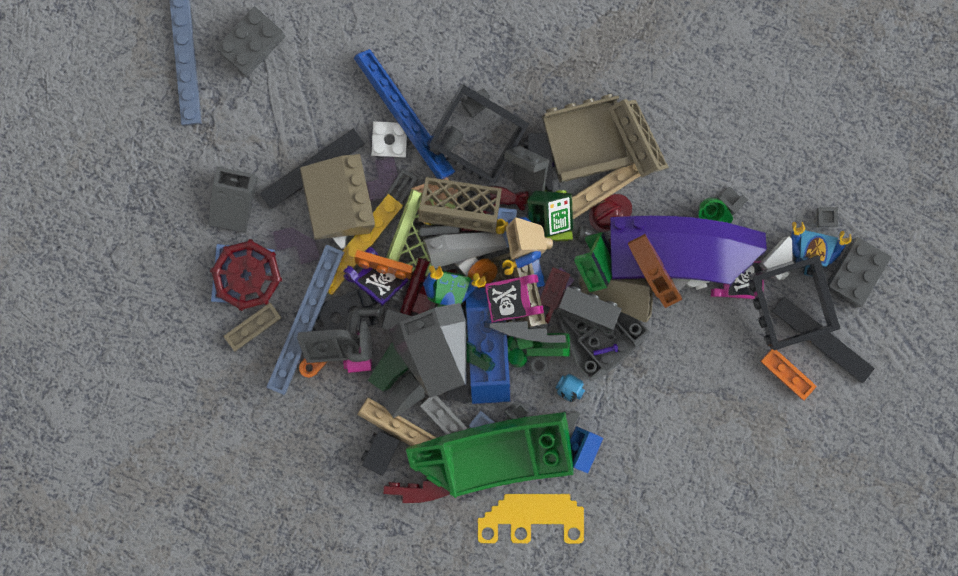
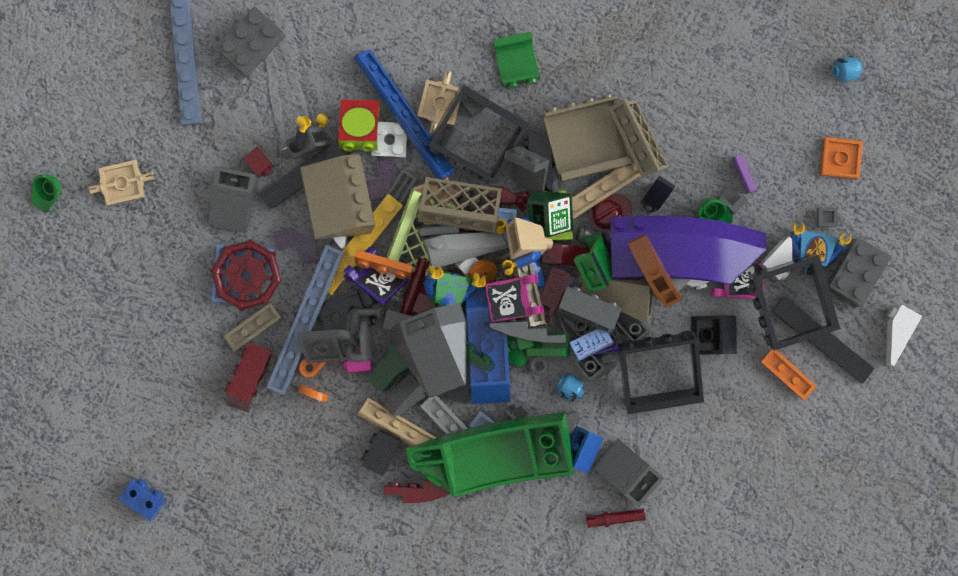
(45, 191): none -> green piece
(121, 182): none -> tan plate
(143, 499): none -> blue brick
(247, 376): none -> dark red wedge
(259, 162): none -> dark red brick
(307, 140): none -> torso
(313, 393): none -> orange piece
(358, 125): none -> panel
(436, 100): none -> tan plate
(516, 60): none -> green panel
(529, 509): yellow piece -> none
(563, 255): none -> dark red slope
(590, 343): none -> light blue tile
(615, 518): none -> dark red pin
(628, 473): none -> dark grey slope
(657, 194): none -> black slope
(667, 399): none -> black window
(715, 334): none -> black slope
(743, 174): none -> medium lavender tile
(841, 158): none -> orange tile
(847, 69): none -> dark azure head
(899, 330): none -> white slope

